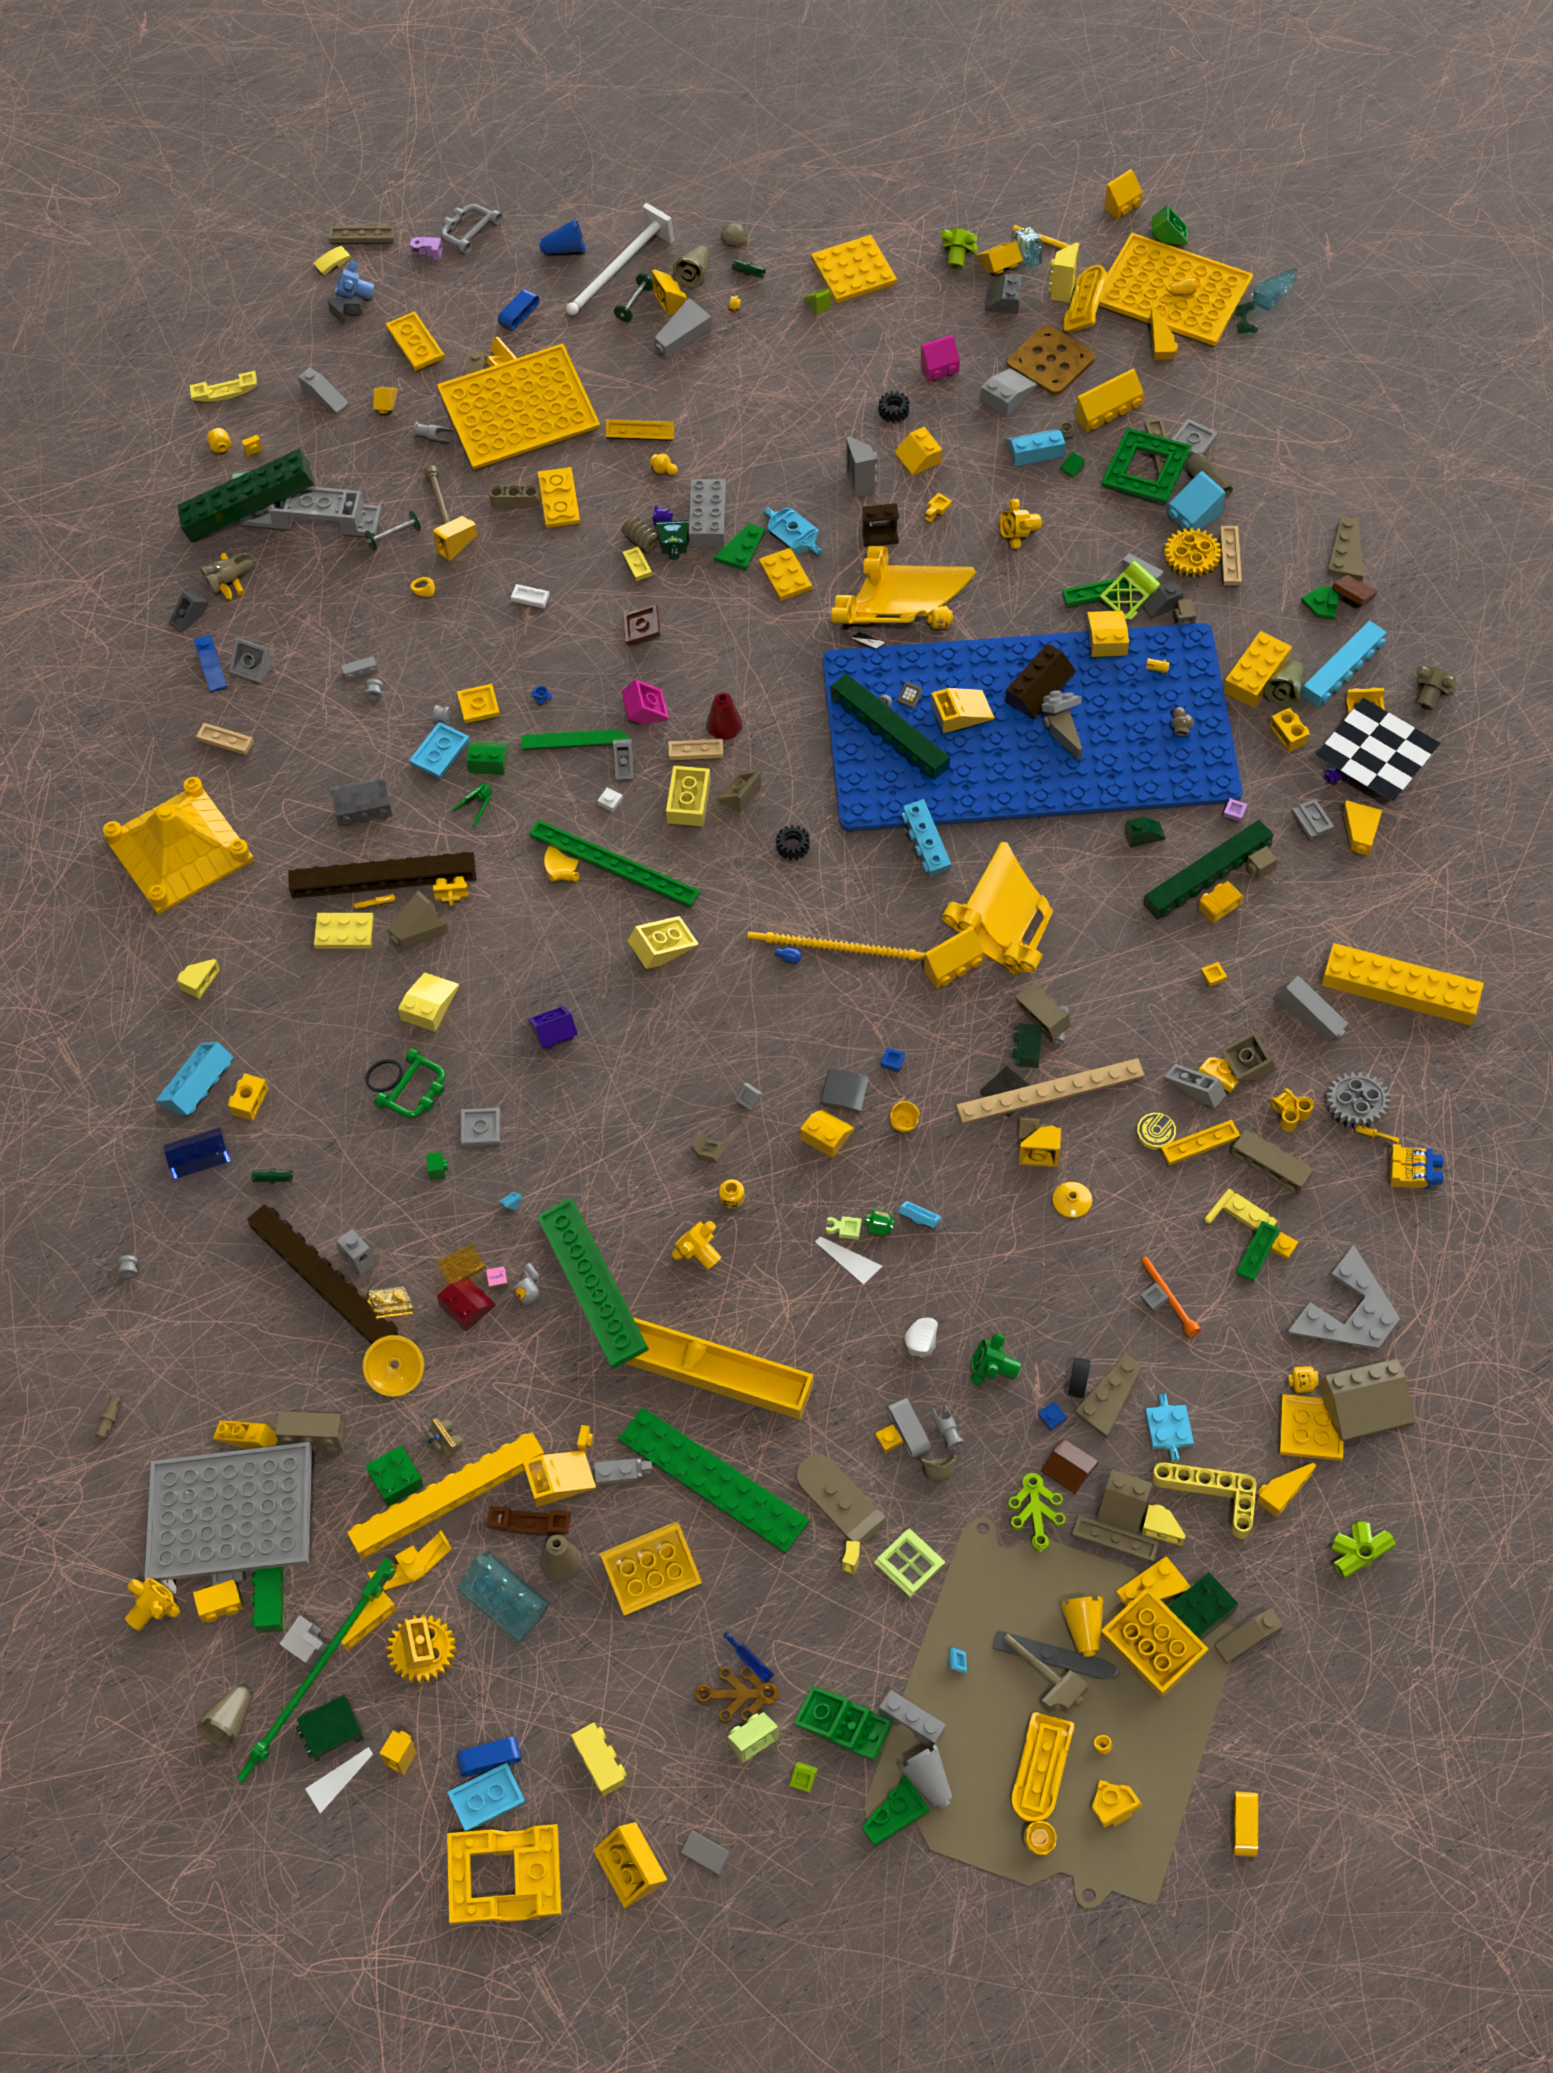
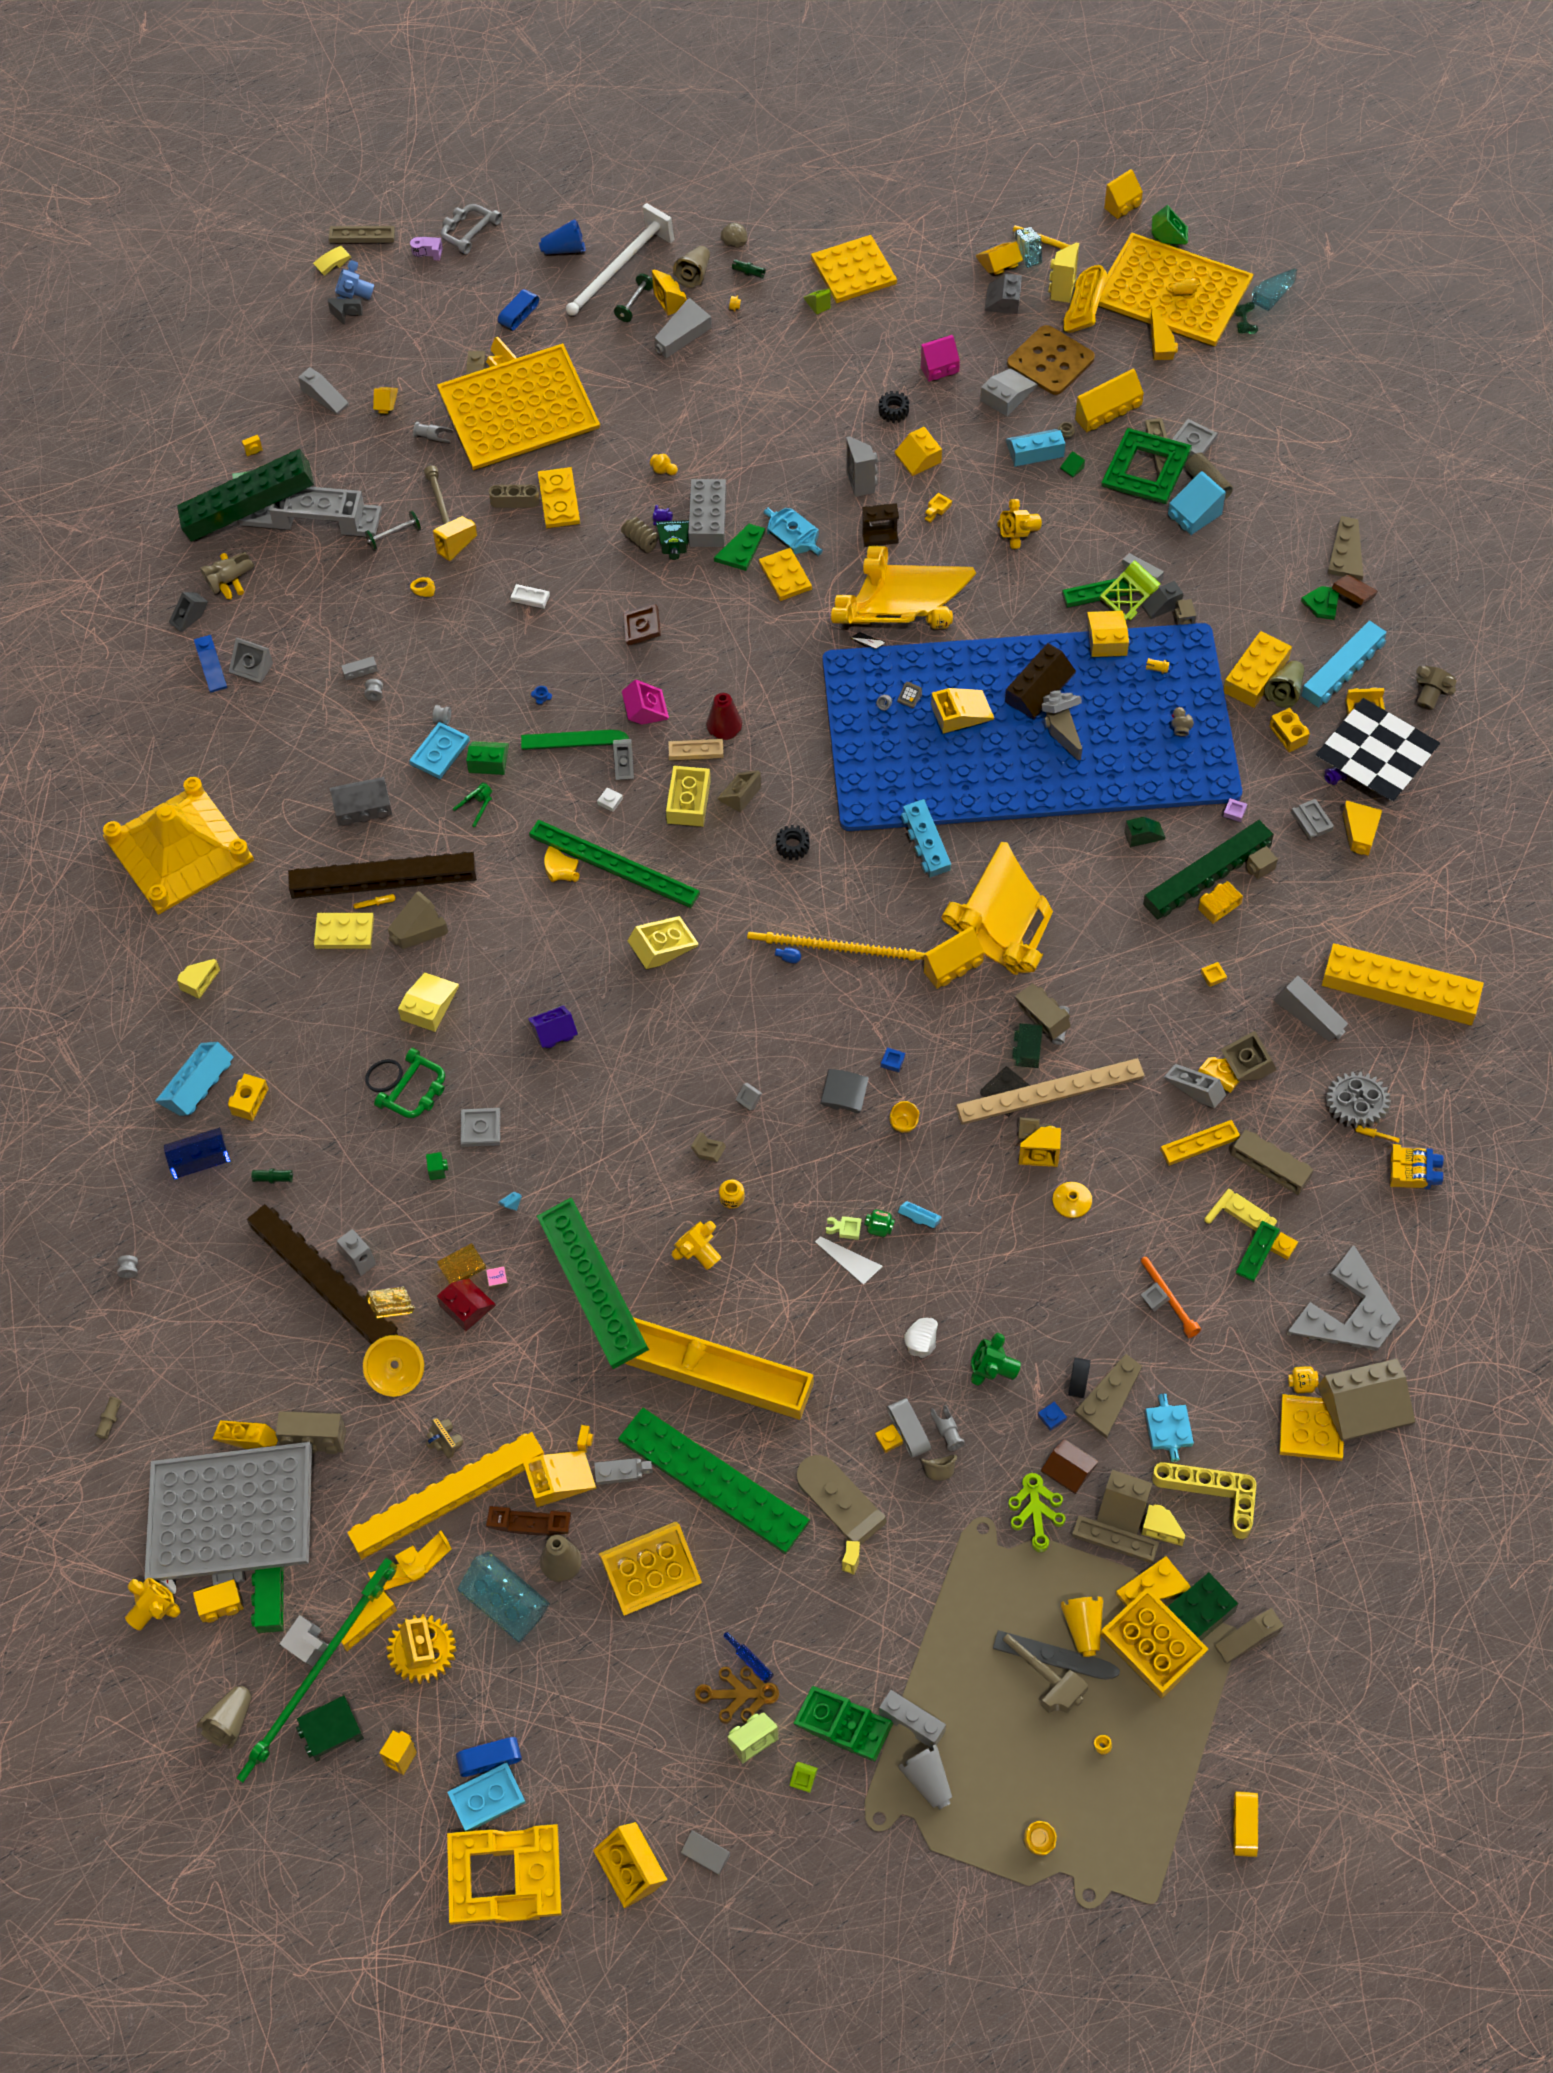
(218, 440): yellow head -> none
(224, 739): tan plate -> none
(225, 390): light yellow slope -> none
(328, 1787): white sticker -> none
(394, 1476): green brick -> none
(415, 341): yellow piece -> none
(450, 892): yellow hips -> none
(478, 703): yellow plate -> none
(526, 1289): light grey piece -> none
(599, 1759): light yellow brick -> none
(637, 564): light yellow plate -> none
(639, 429): yellow plate -> none
(825, 1132): yellow slope -> none
(890, 726): dark green brick -> none
(898, 1812): green wing -> none
(909, 1562): yellowish green piece -> none
(957, 1660): medium azure slope -> none
(958, 244): lime piece -> none
(1041, 1767): yellow piece -> none
(1114, 1803): yellow plate -> none
(1156, 1130): tile -> none
(1192, 552): yellow gear -> none
(1230, 556): tan plate -> none
(1283, 1489): yellow slope -> none
(1289, 1107): yellow piece -> none
(1361, 1542): lime piece -> none

